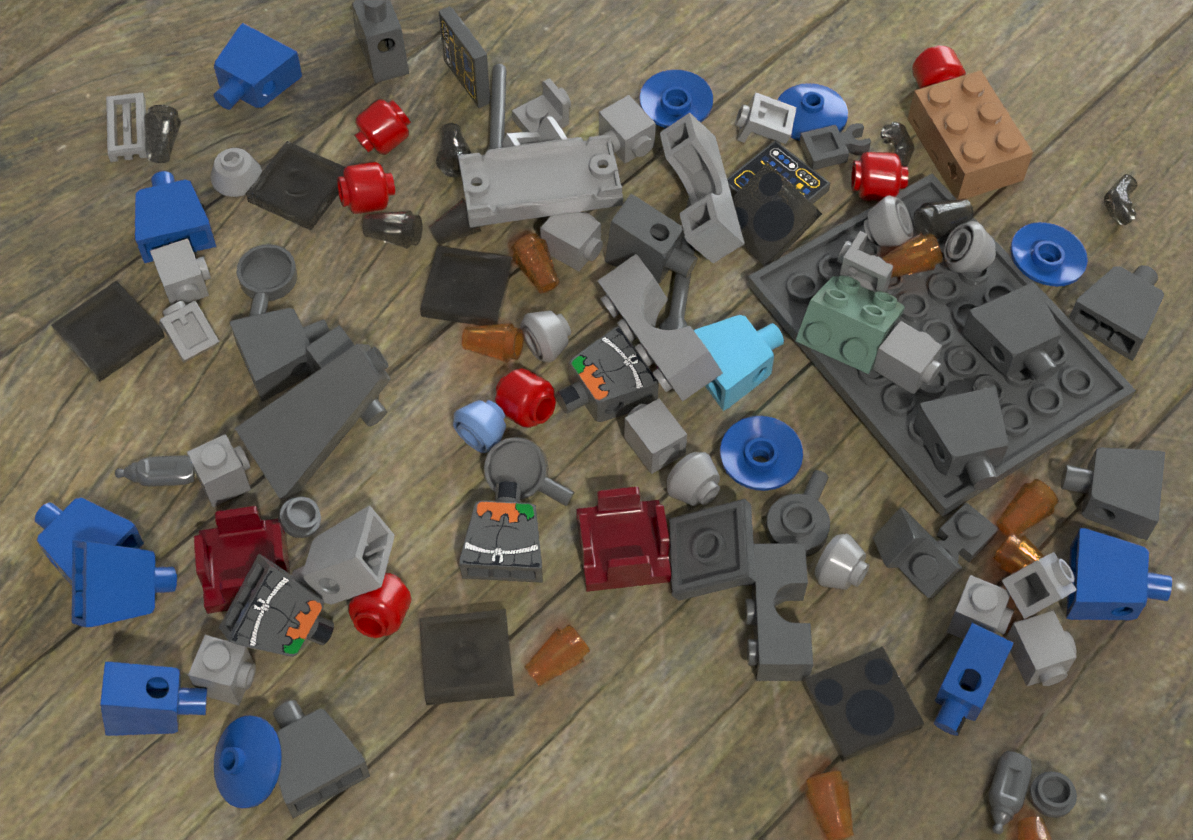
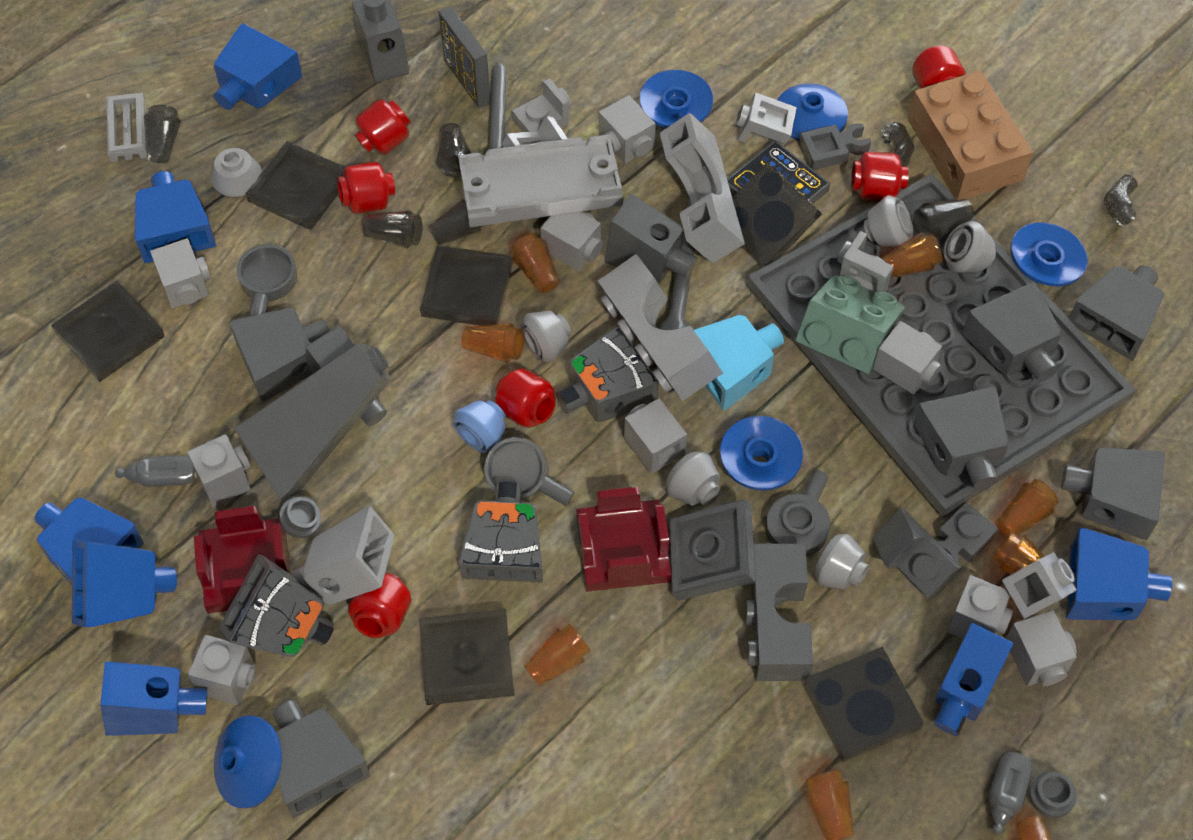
(188, 330): light grey bracket -> none

